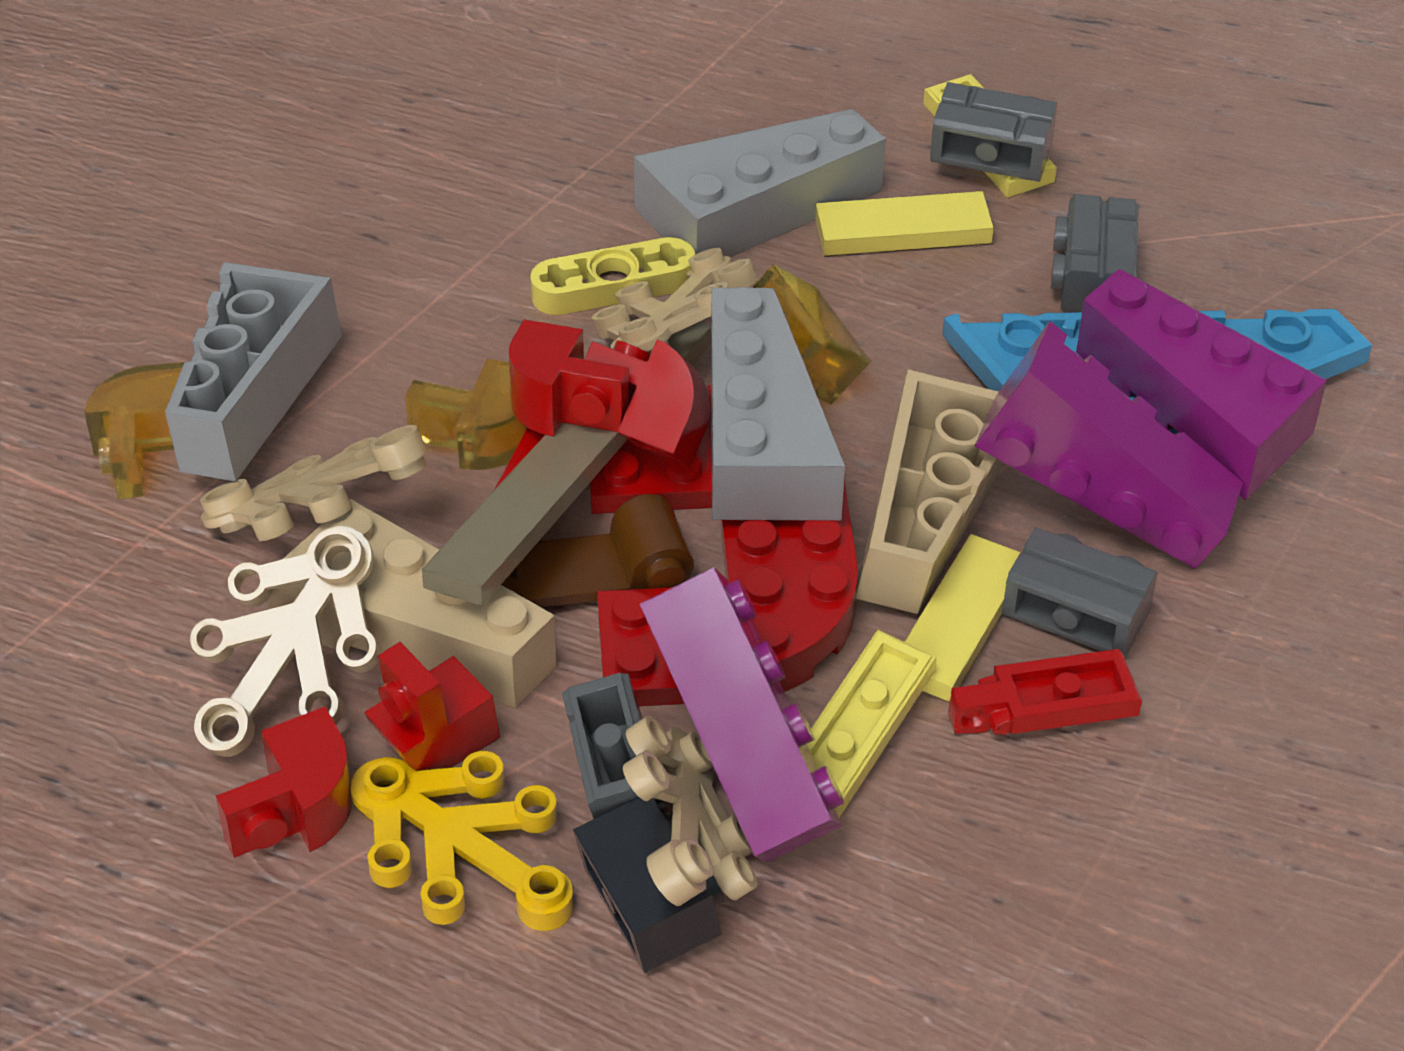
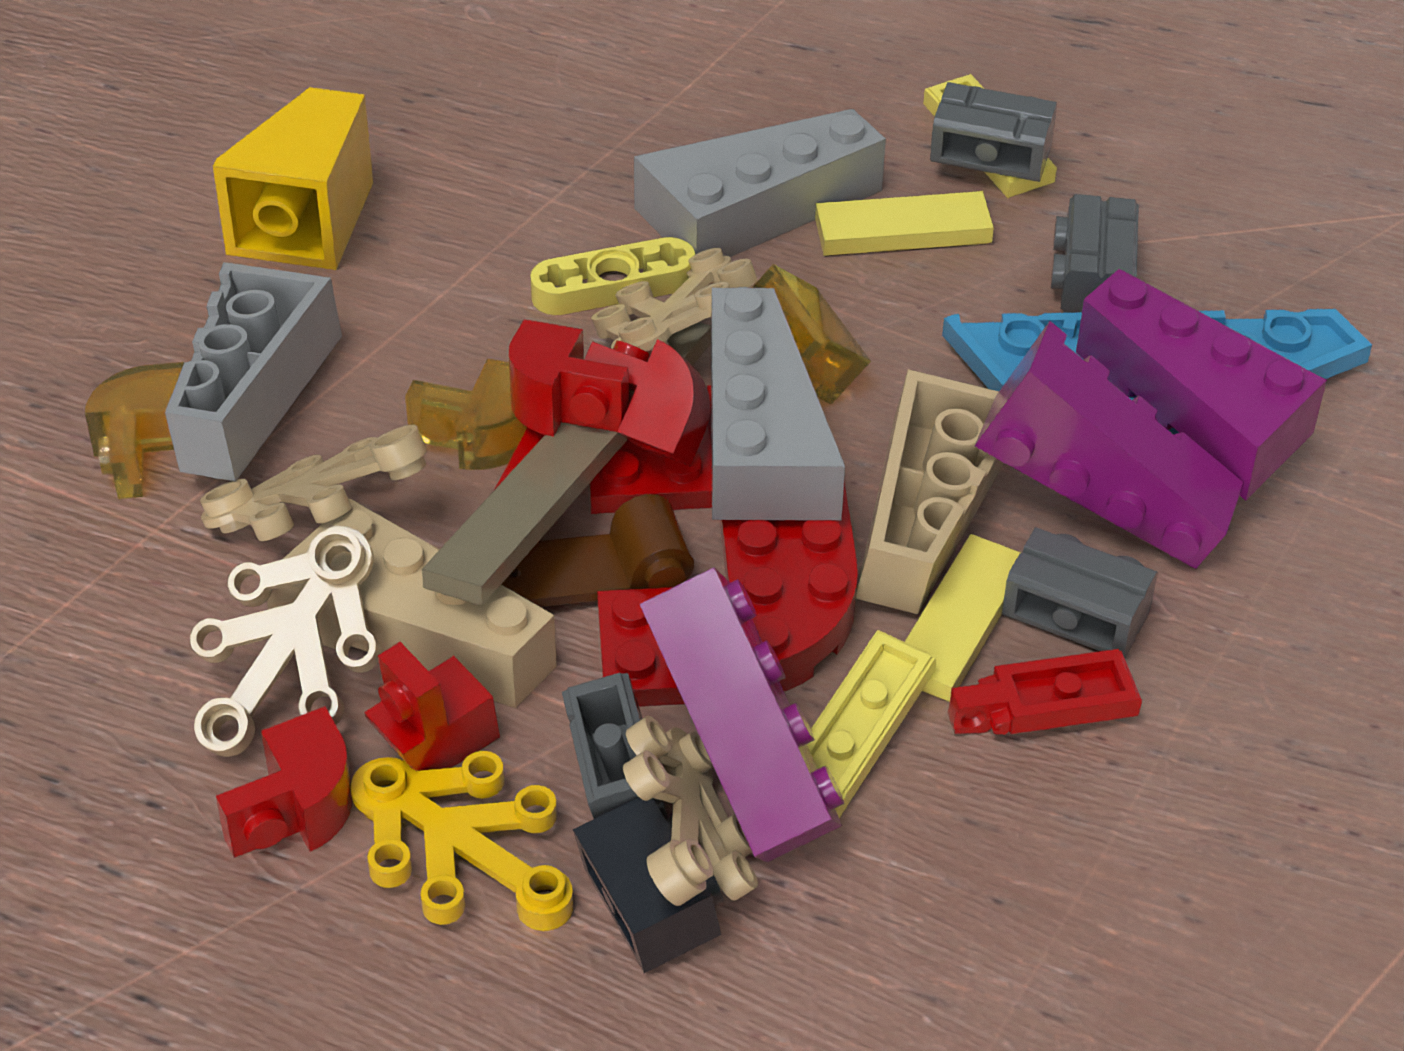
(297, 181): none -> yellow slope

